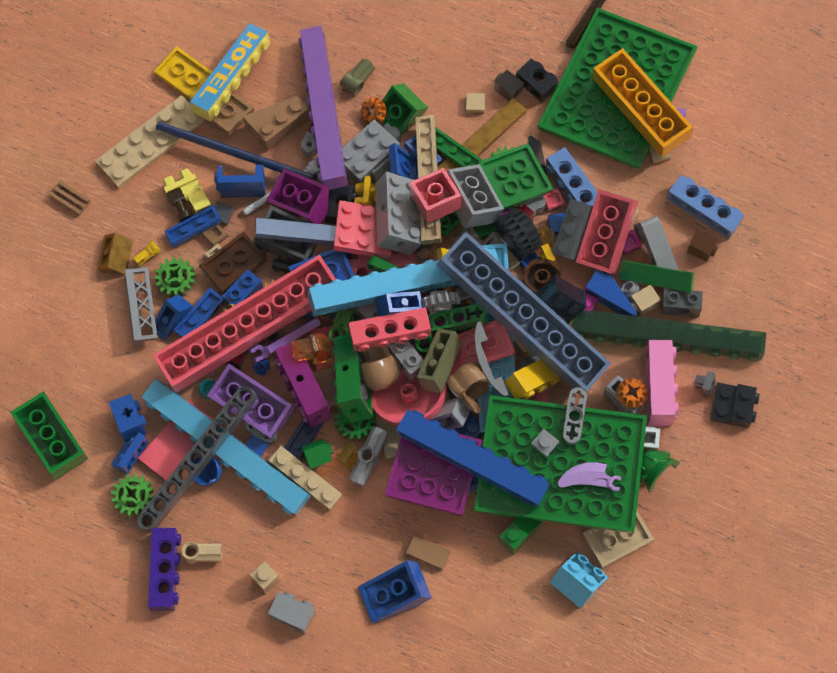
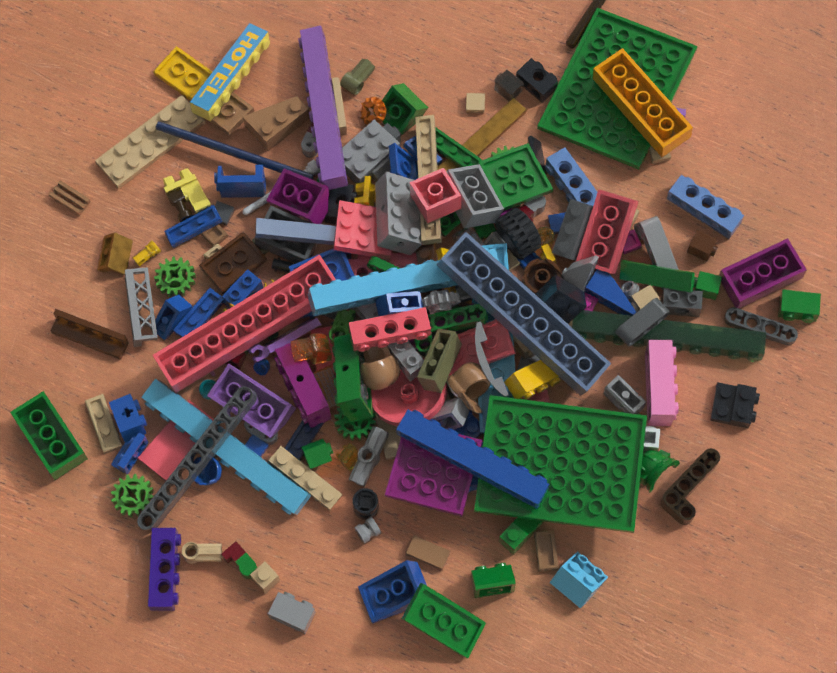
(89, 334): none -> reddish brown fence
(103, 424): none -> tan tile
(240, 558): none -> leg
(339, 106): none -> tan tile
(365, 503): none -> black wheel
(367, 530): none -> light grey wheel
(443, 620): none -> green plate
(493, 580): none -> green slope
(545, 443): light grey plate -> none
(546, 550): none -> medium nougat tile
(554, 200): coral tile -> none
(580, 272): none -> light grey slope
(582, 403): light grey beam -> none
(588, 474): lavender piece -> none
(612, 545): tan plate -> none
(629, 400): orange gear -> none
(642, 322): none -> dark grey beam
(692, 482): none -> dark brown beam
(706, 383): flat silver tile -> none
(708, 284): none -> green brick
(761, 322): none -> dark grey beam
(762, 273): none -> magenta brick
(799, 306): none -> green brick

